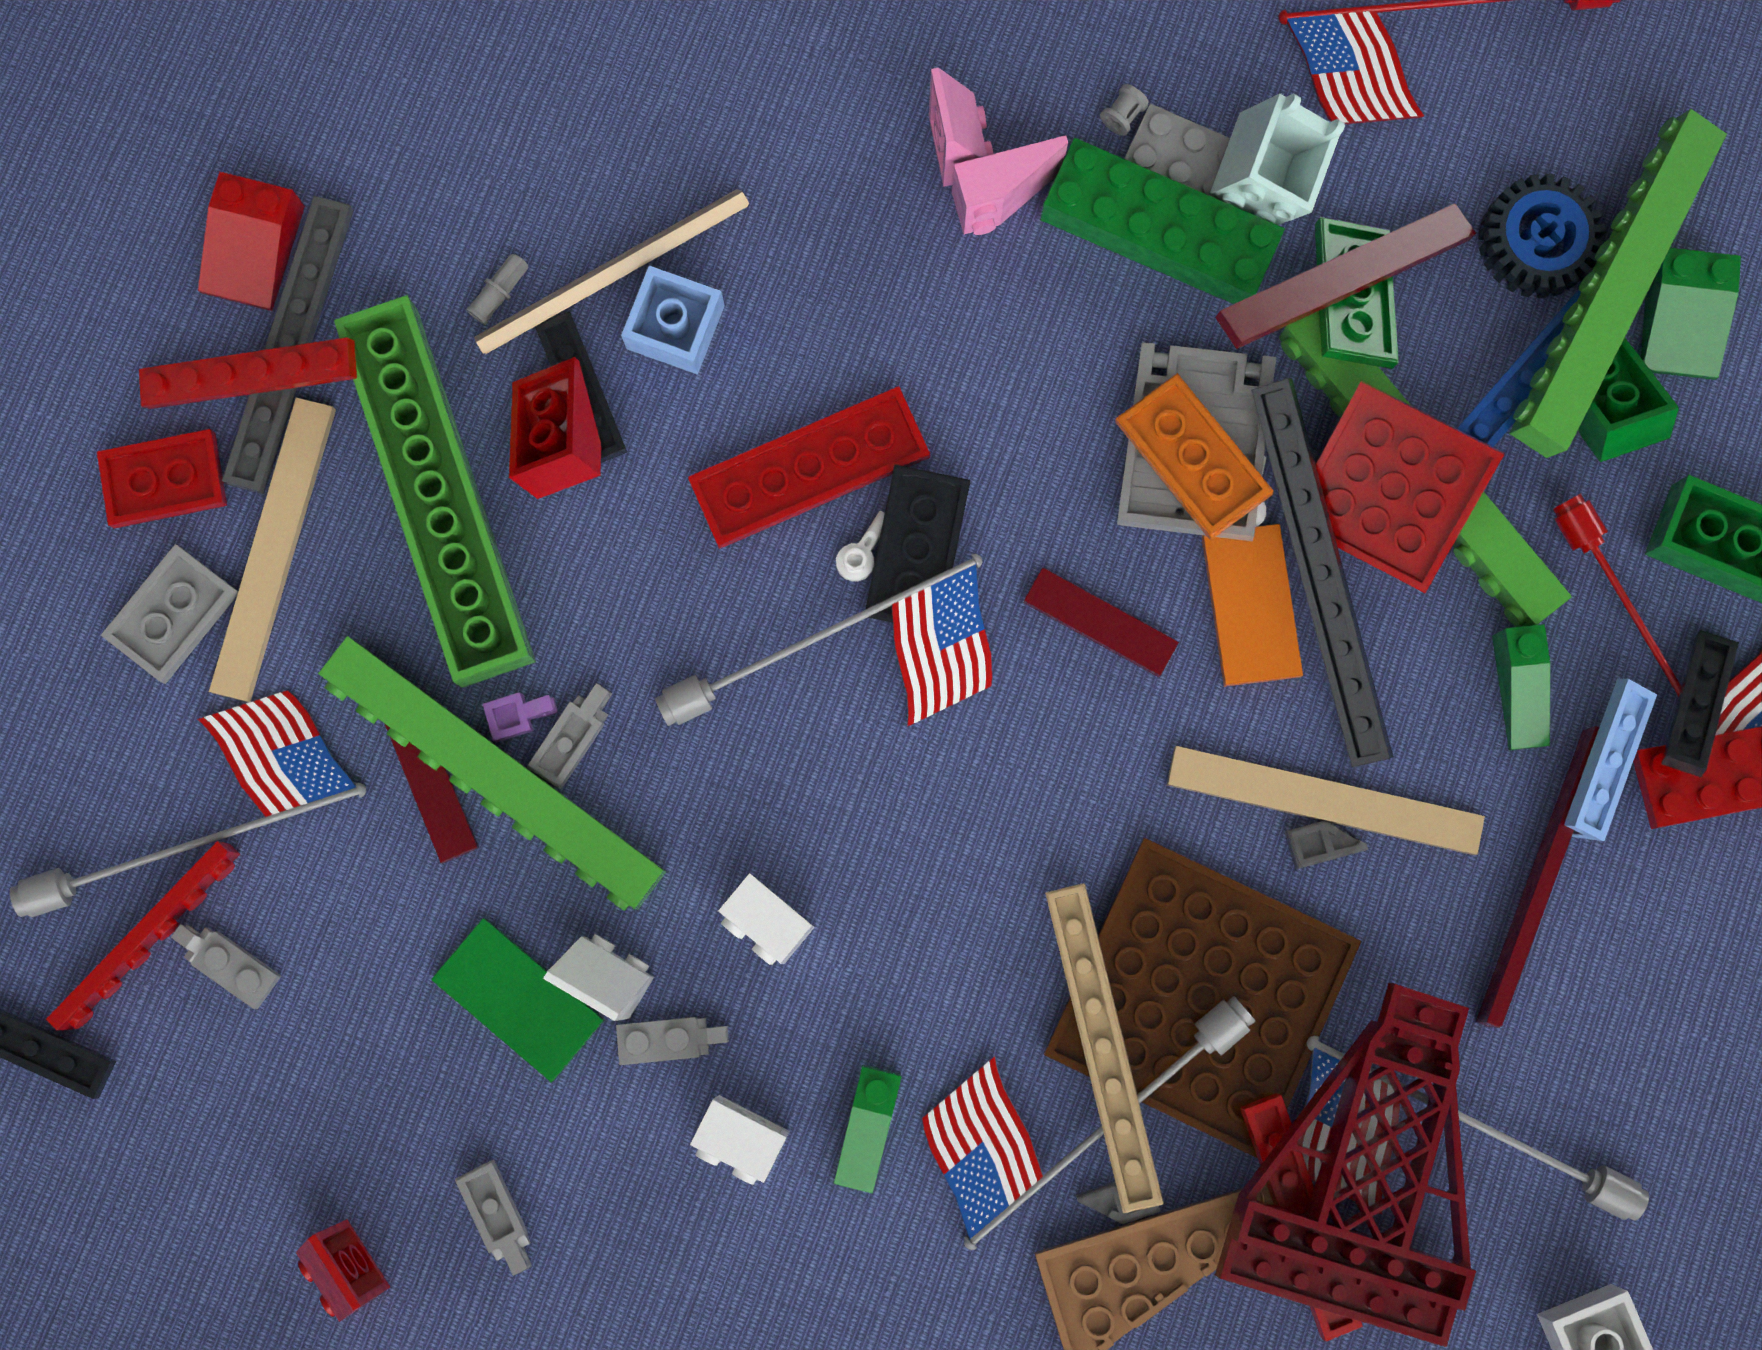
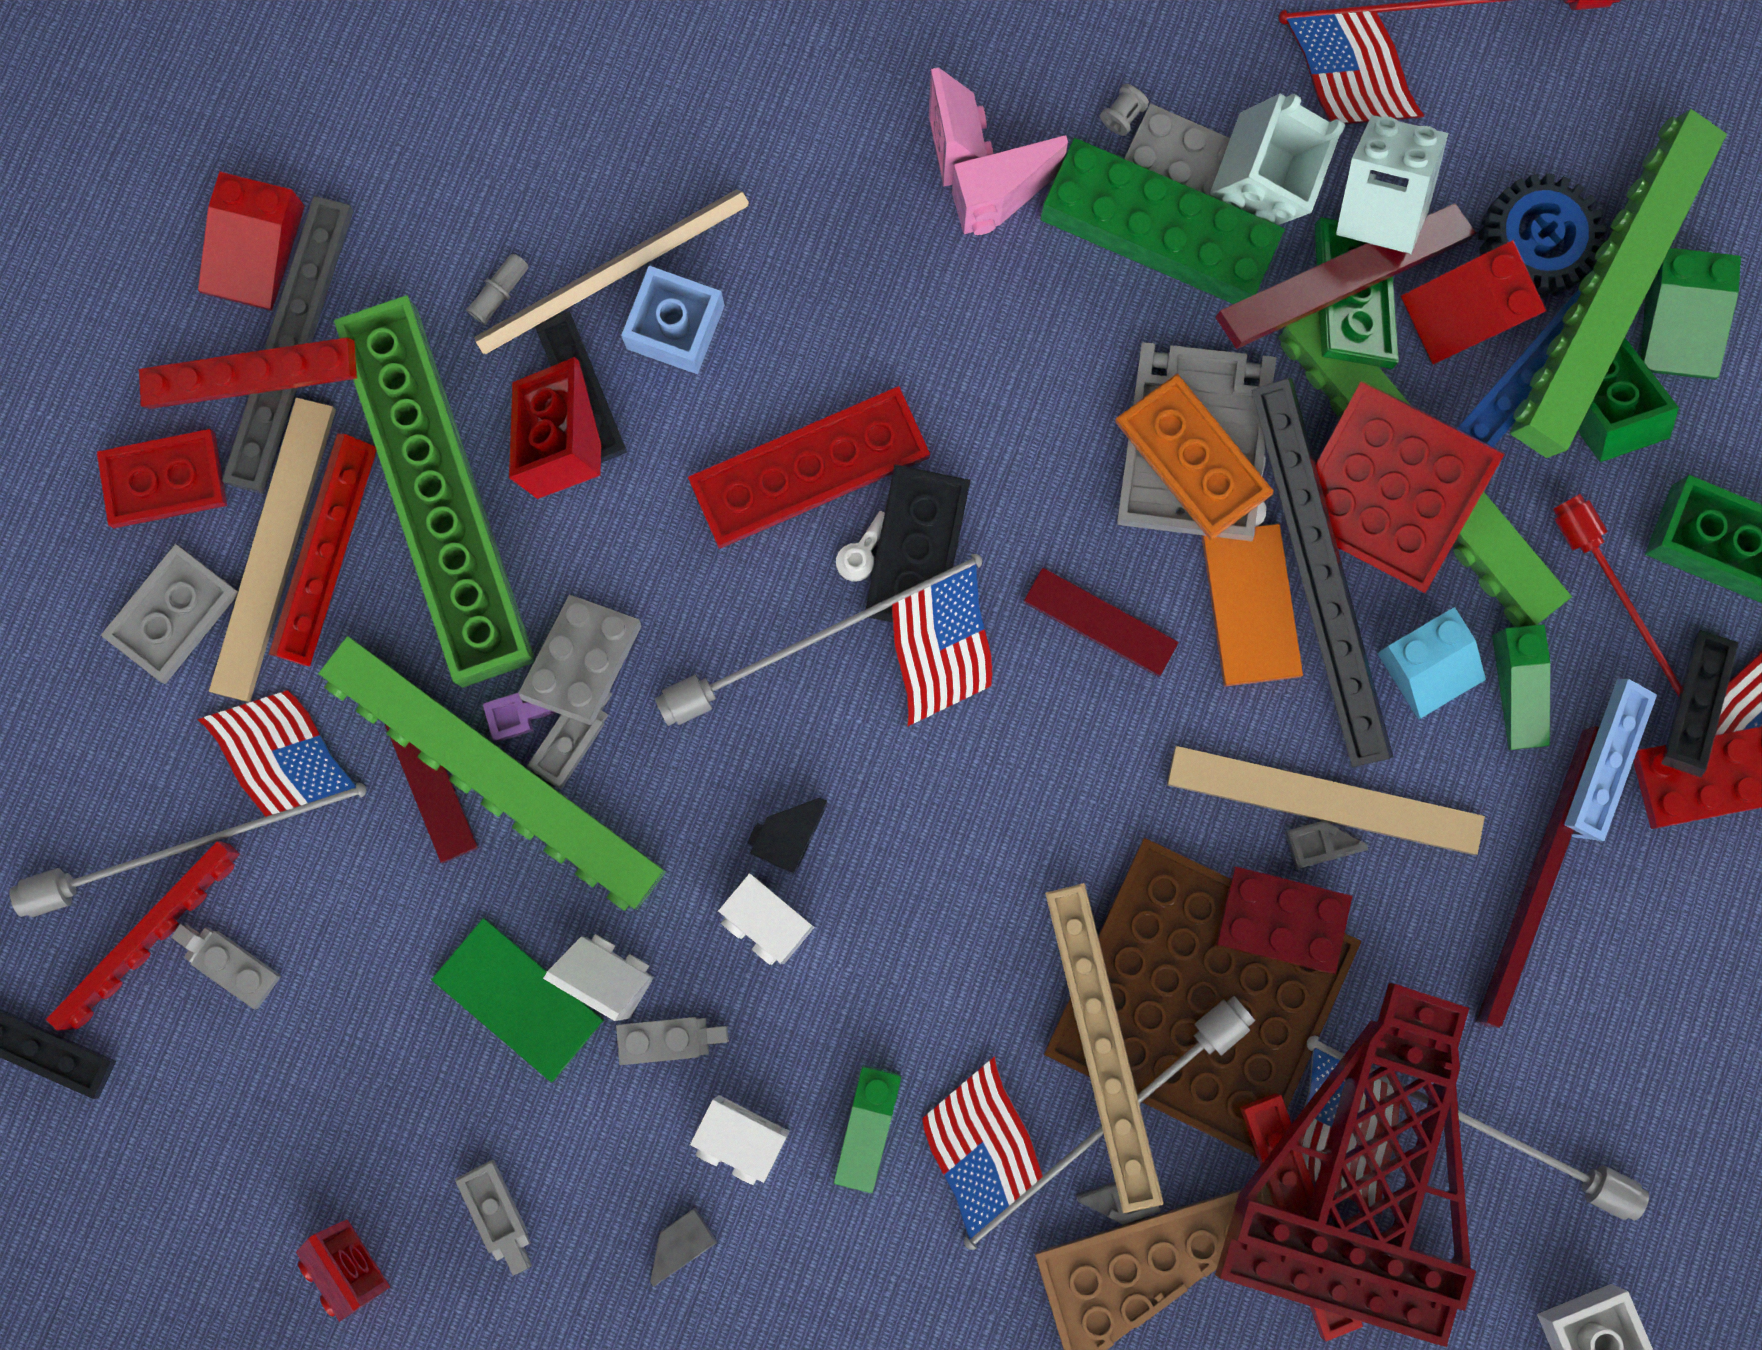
(323, 550): none -> red plate
(580, 660): none -> light grey plate
(680, 1245): none -> flat silver tile
(787, 835): none -> black slope
(1284, 920): none -> dark red plate
(1385, 211): none -> light aqua container
(1434, 663): none -> medium azure slope
(1473, 302): none -> red slope

